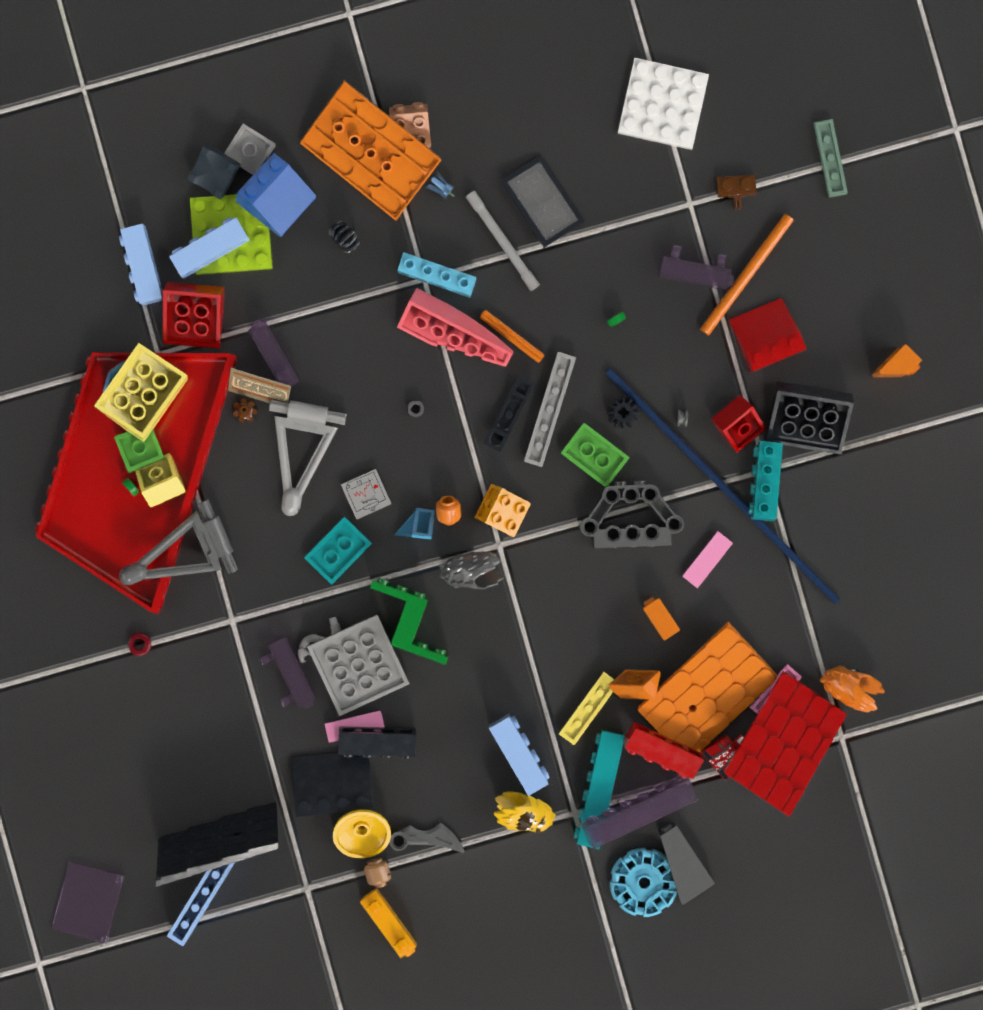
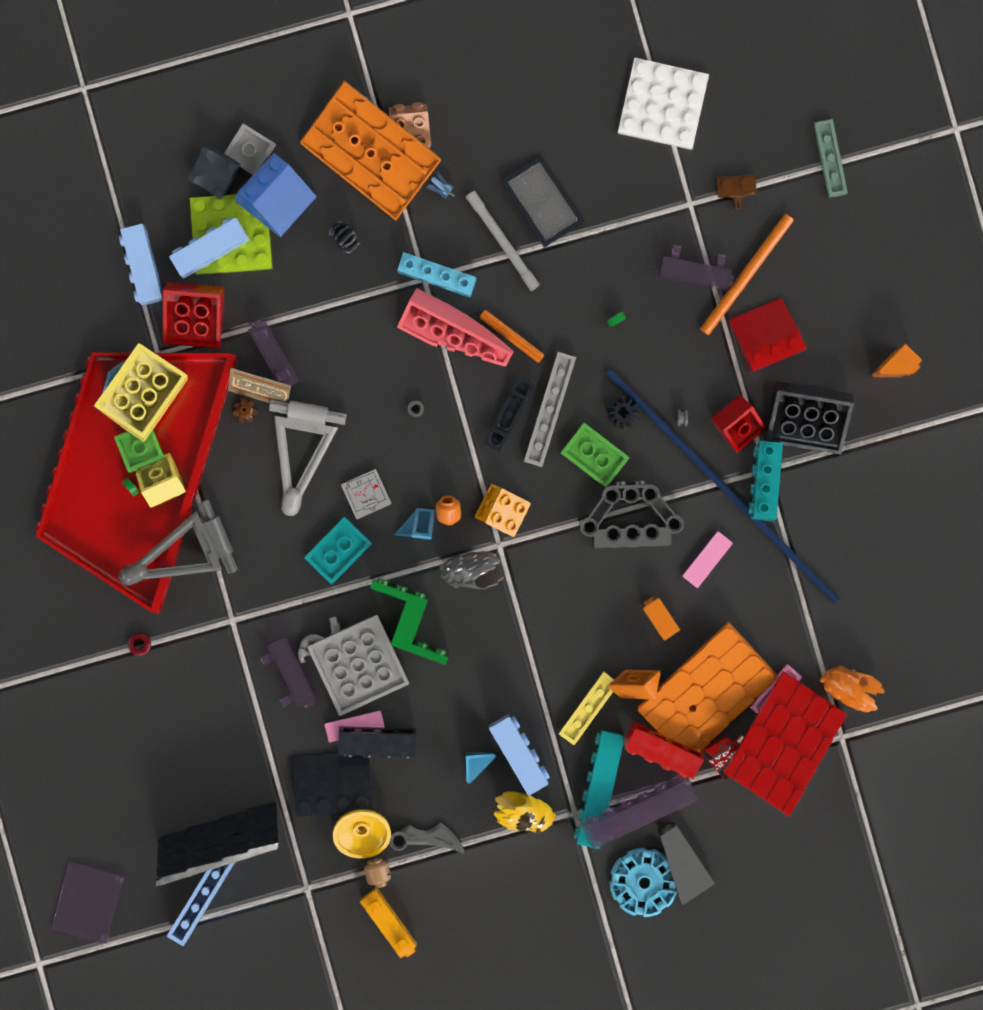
(476, 763): none -> dark azure slope

